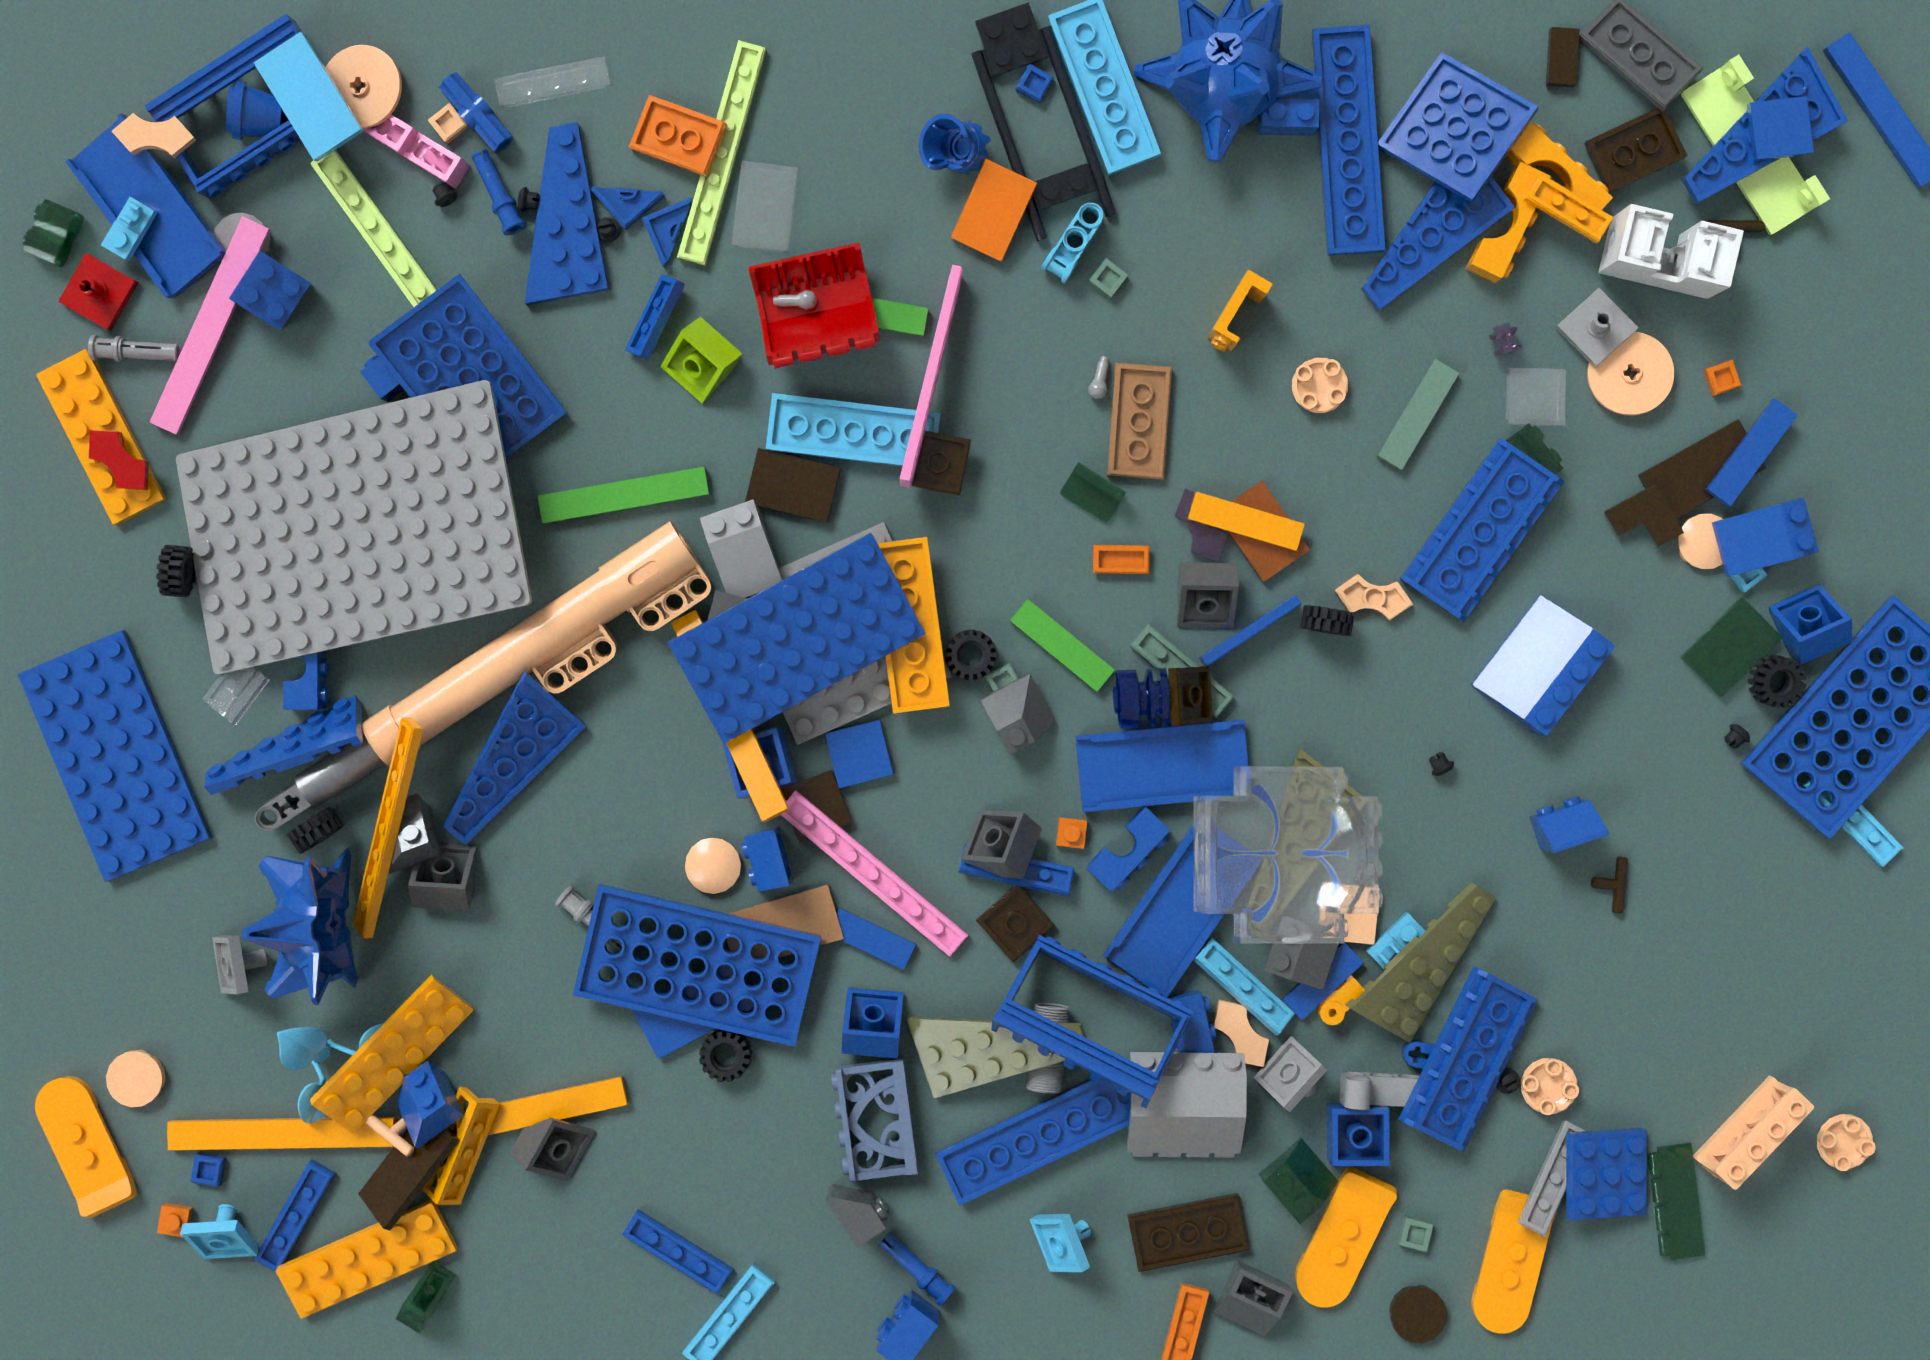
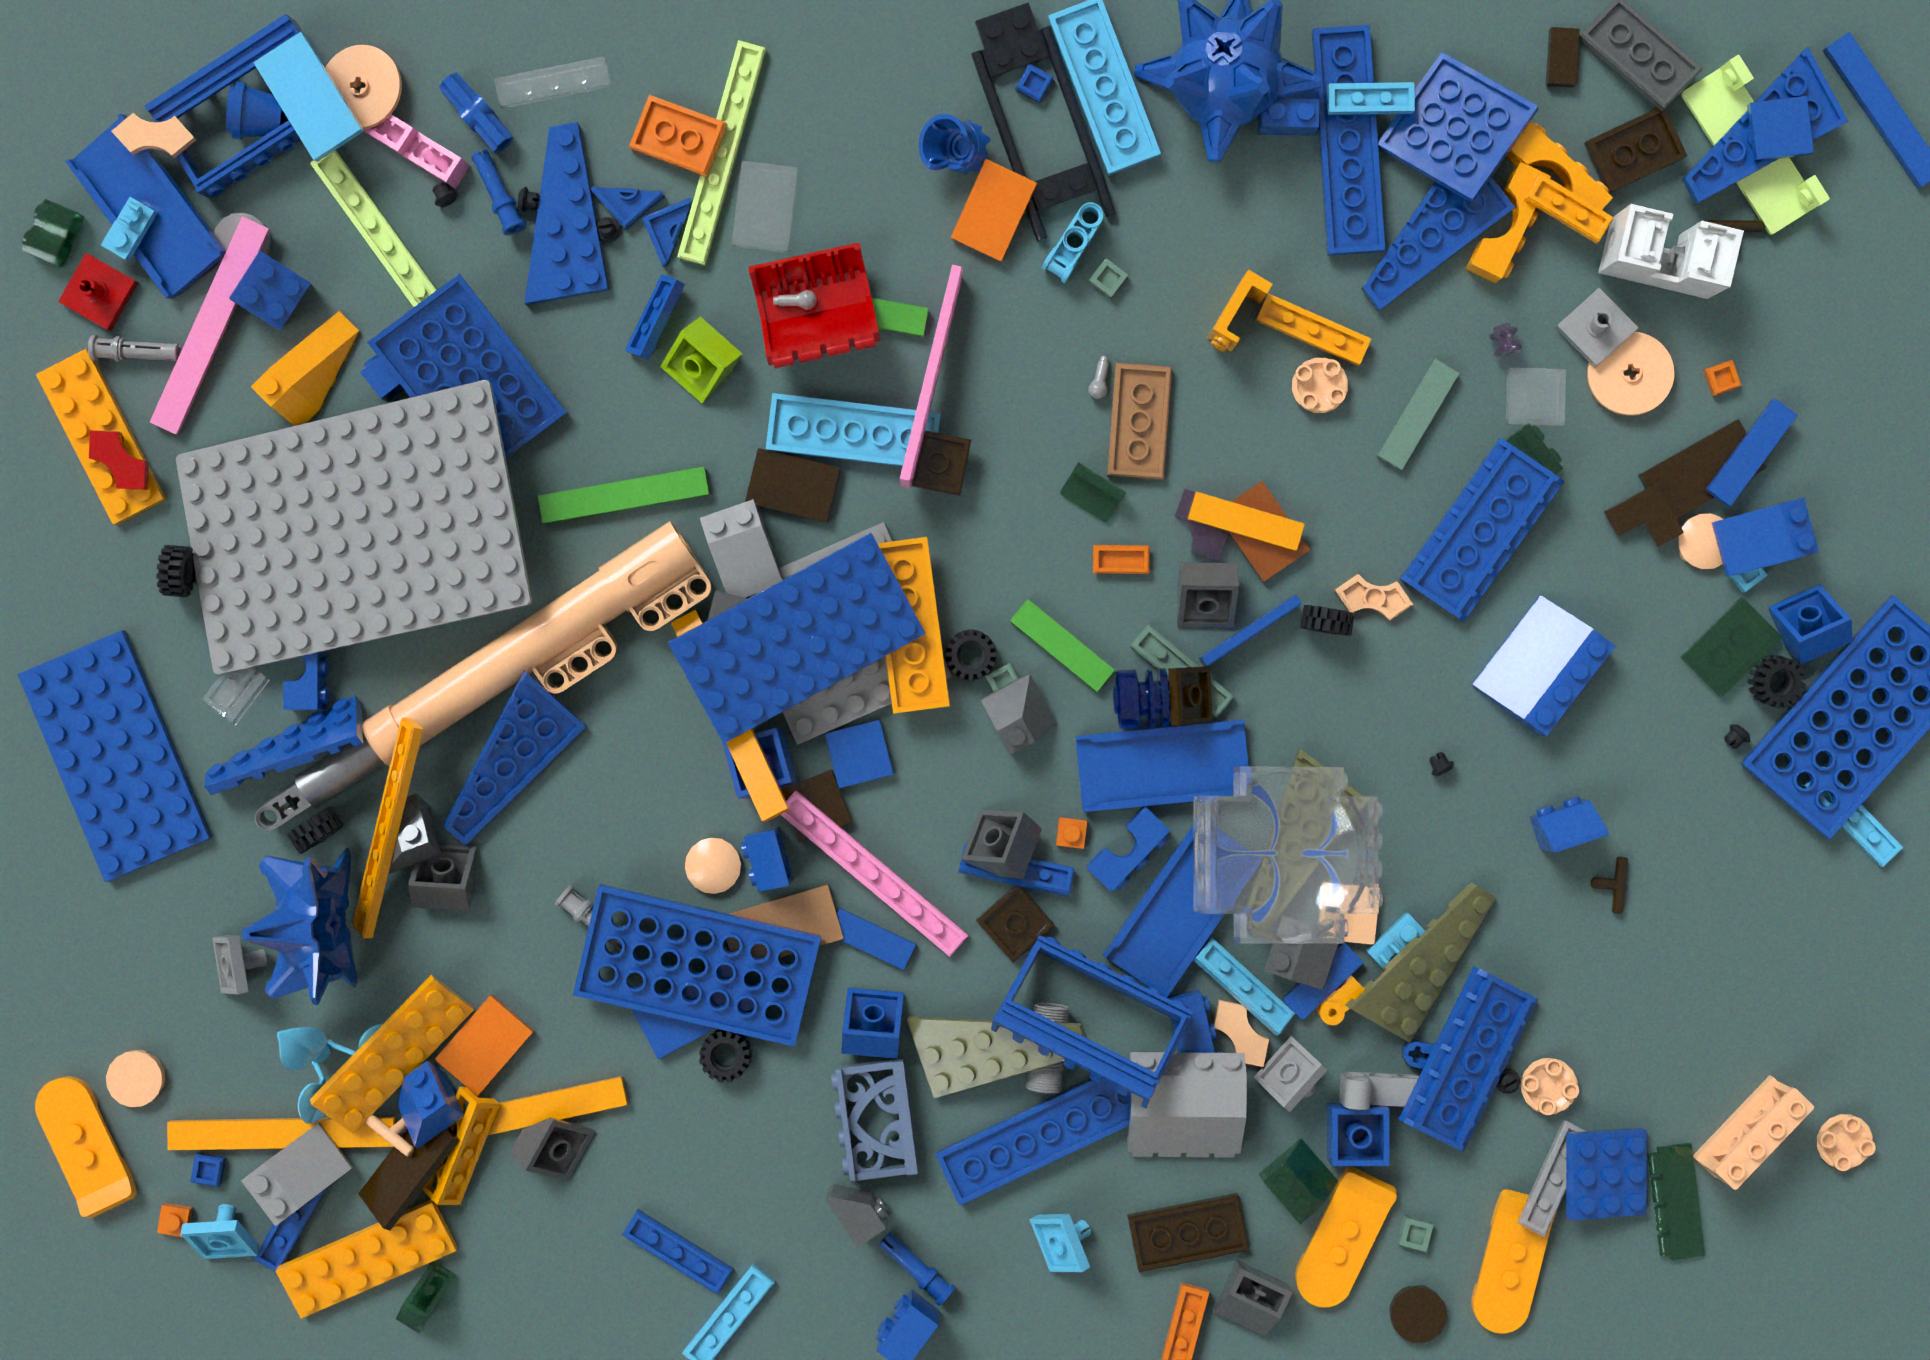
(297, 1174): none -> light grey slope
(305, 374): none -> light orange wedge
(448, 123): light nougat tile -> none
(484, 1045): none -> orange tile
(1313, 329): none -> light orange plate
(1370, 98): none -> medium azure plate

